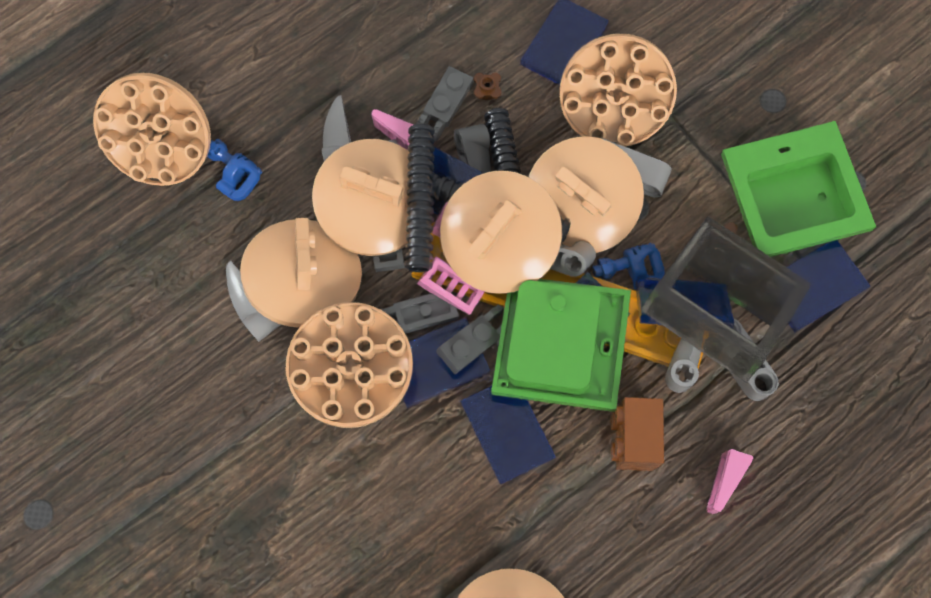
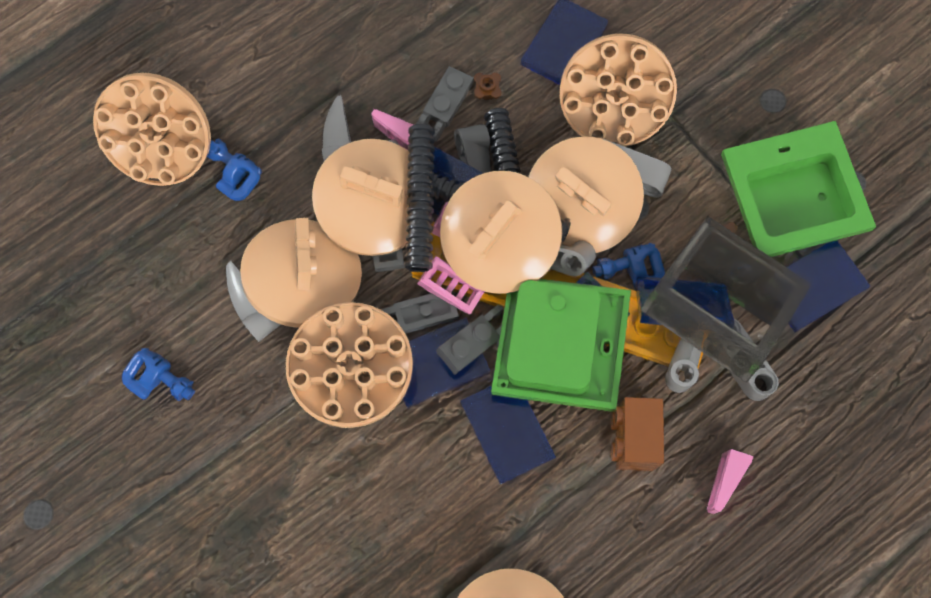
(156, 371): none -> blue piece

